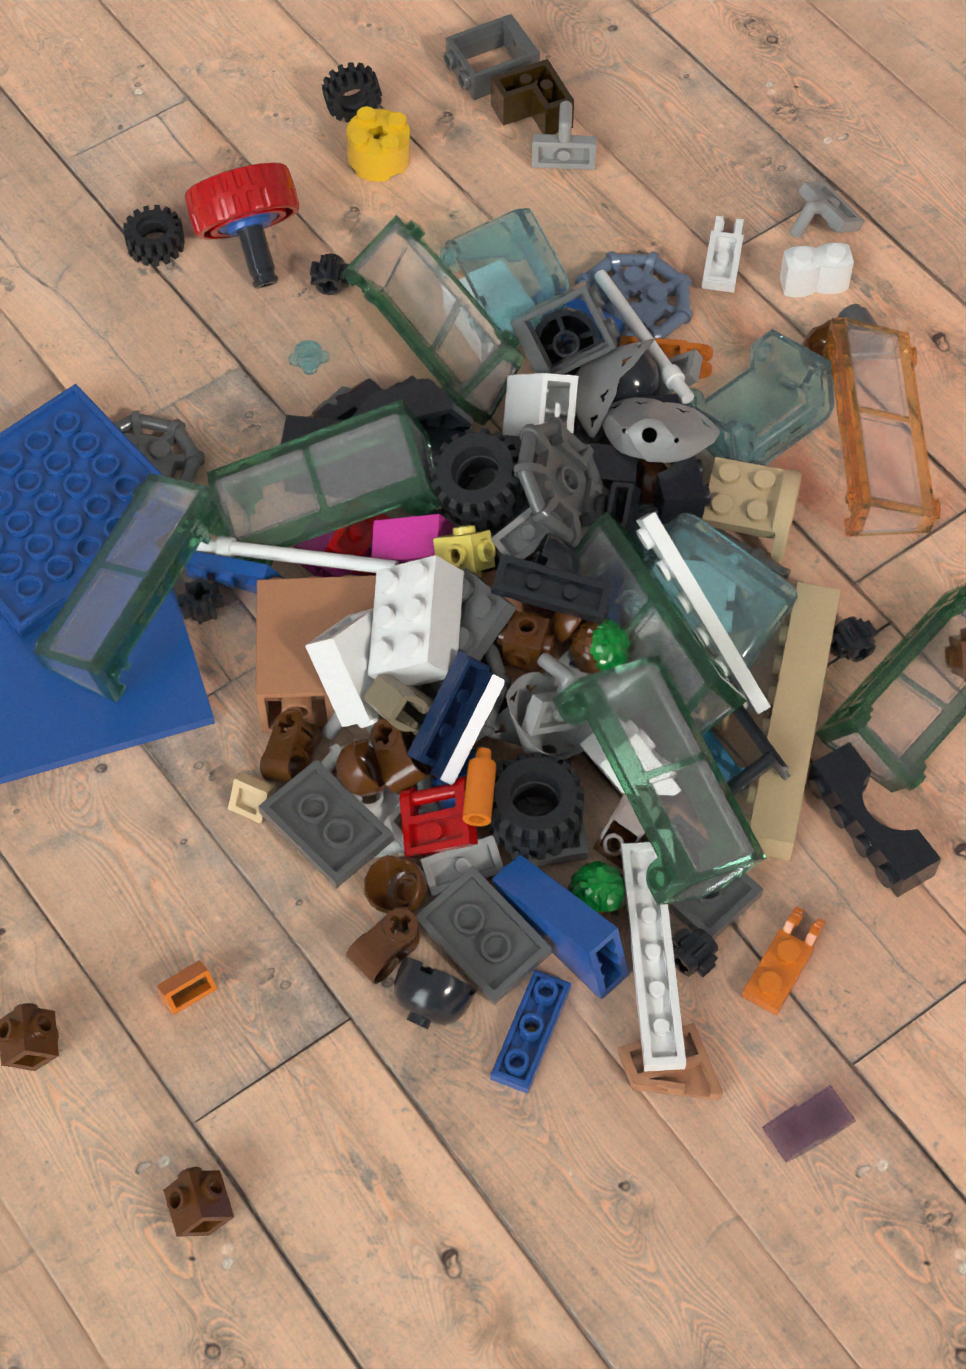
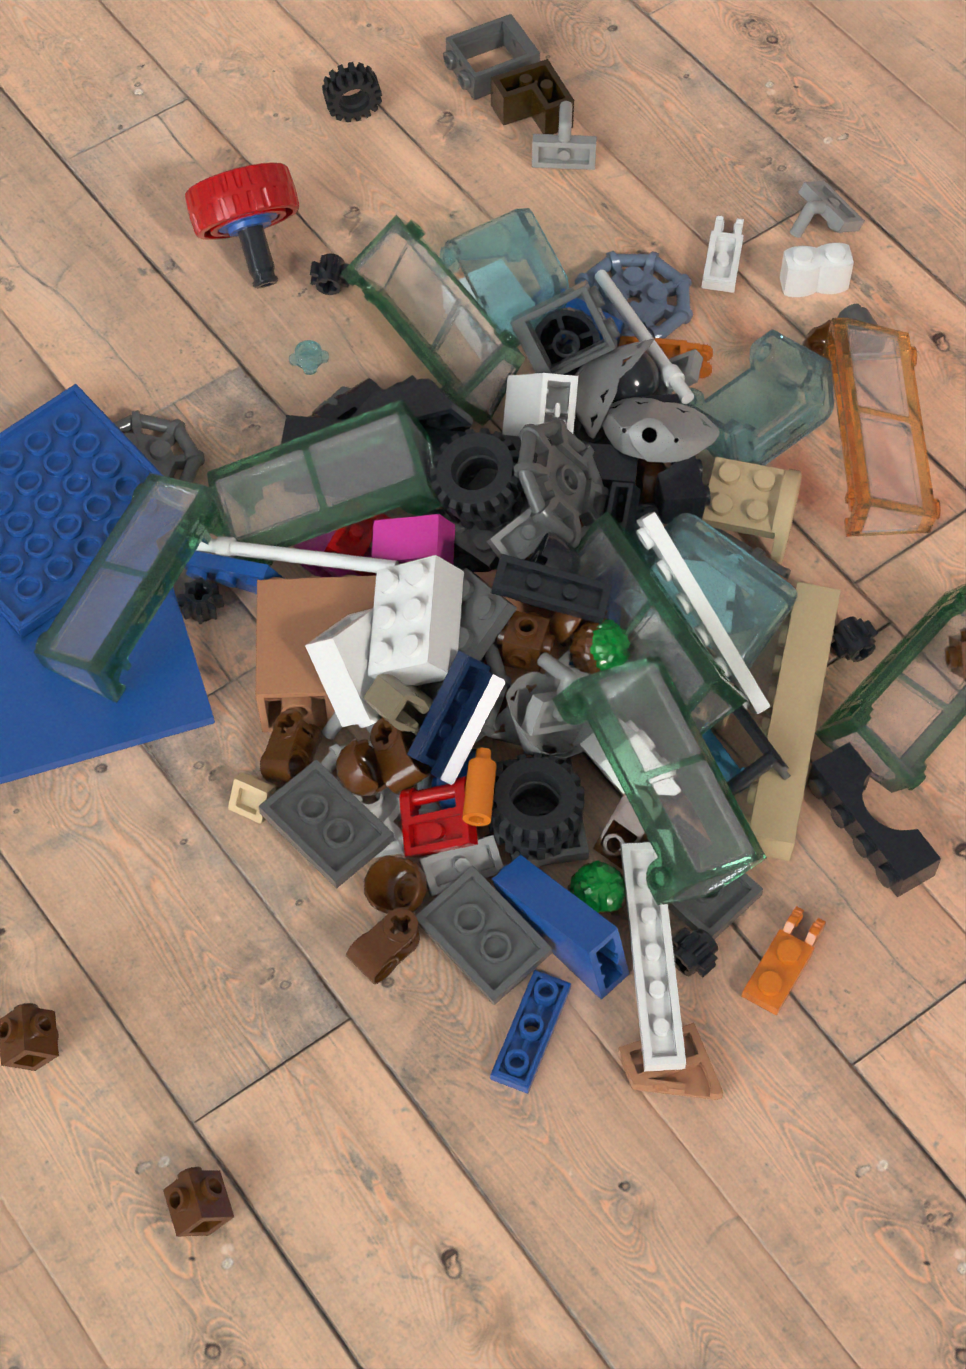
(150, 222): black tyre -> none
(182, 980): orange piece -> none
(378, 143): yellow brick -> none
(431, 994): black cylinder -> none
(467, 549): light yellow brick -> none
(809, 1124): slope -> none

